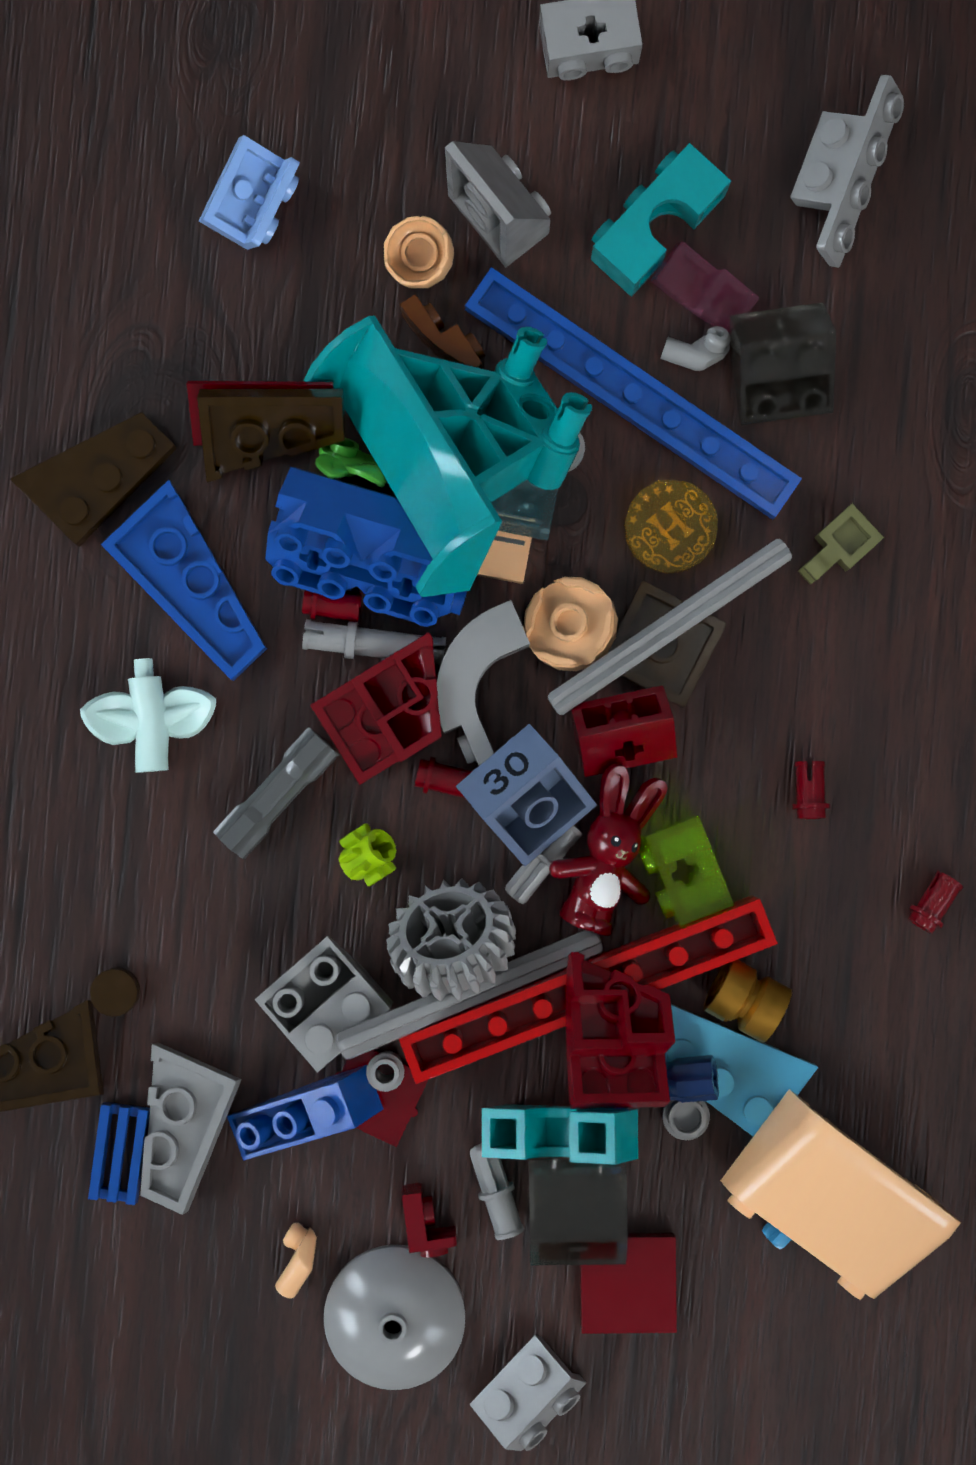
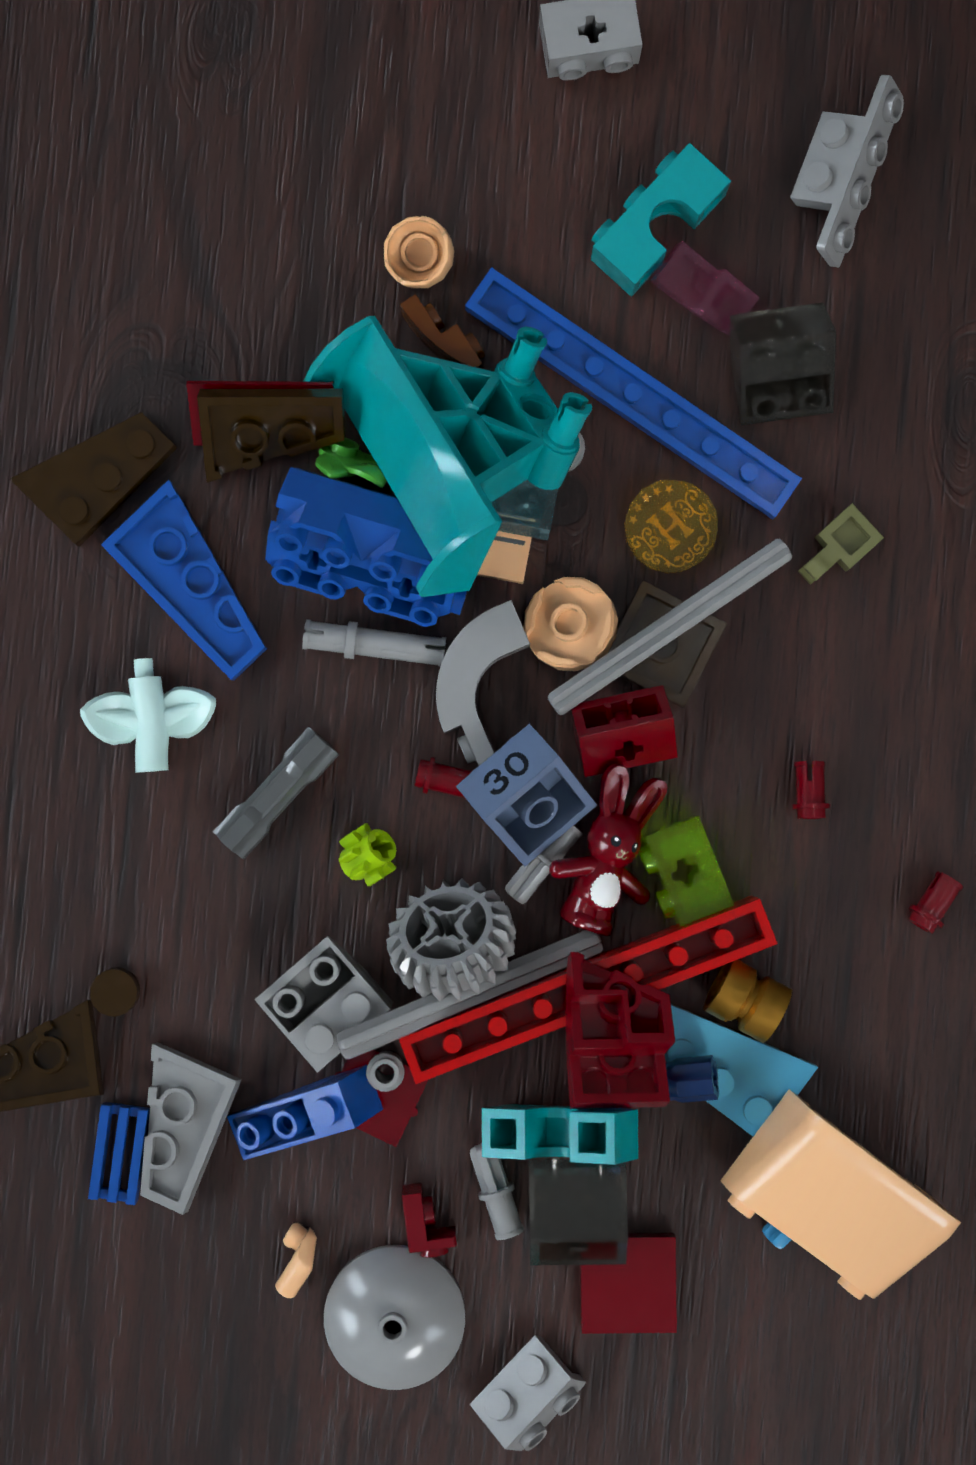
(250, 194): light blue bracket -> none
(343, 608): dark red pin -> none
(384, 711): dark red slope -> none
(495, 200): light grey slope -> none
(686, 1119): light grey plate -> none
(699, 354): light grey arm -> none

